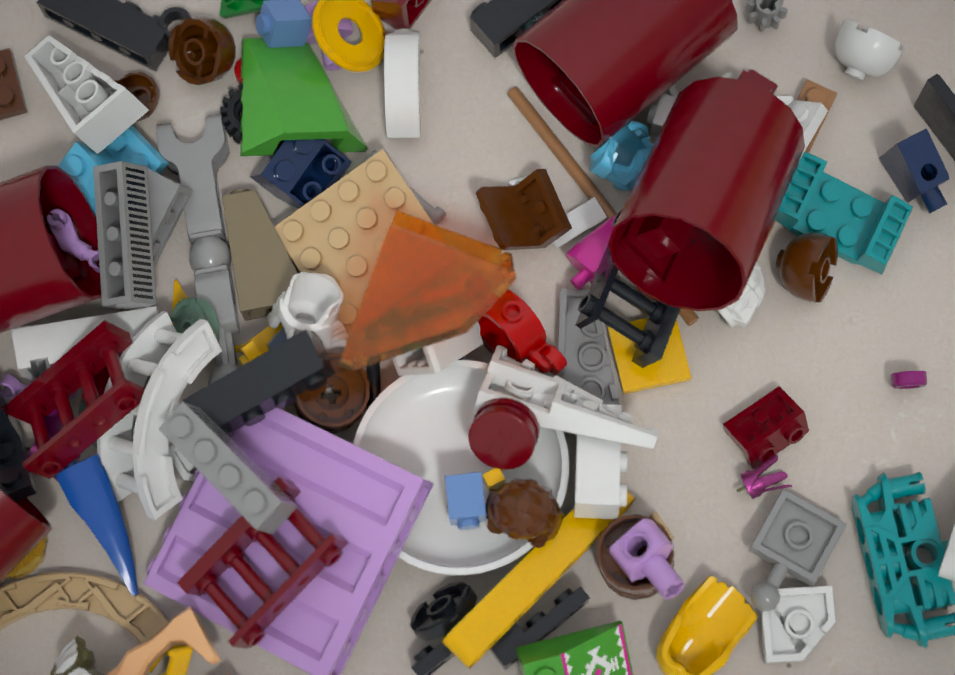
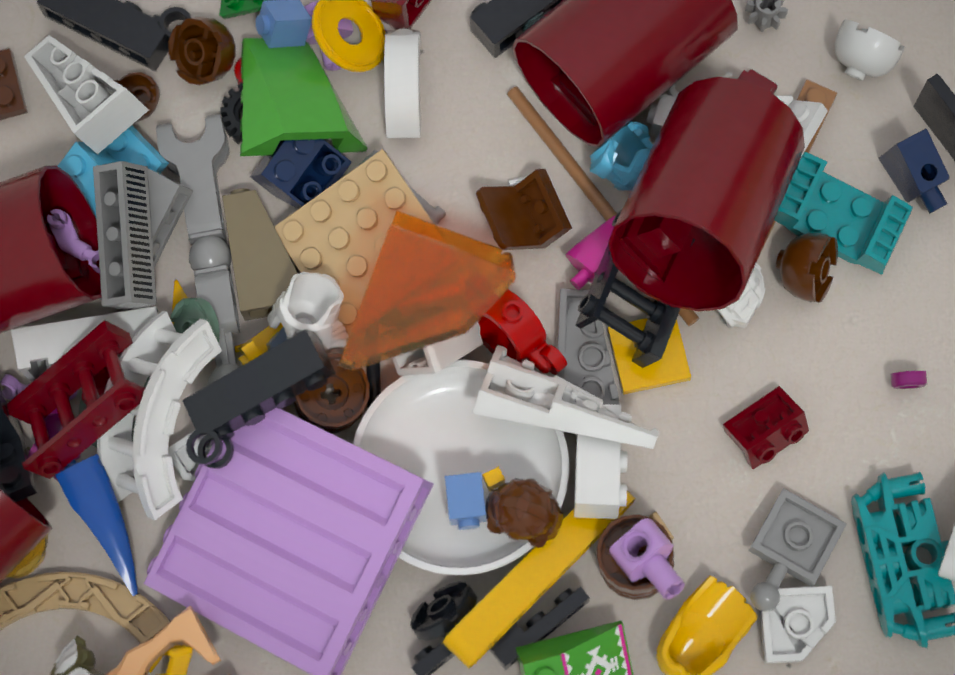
(228, 468): light grey brick -> none
(228, 553): dark red fence -> none
(504, 433): dark red head -> none
(581, 220): white sticker -> none
(757, 485): flat silver piece -> none

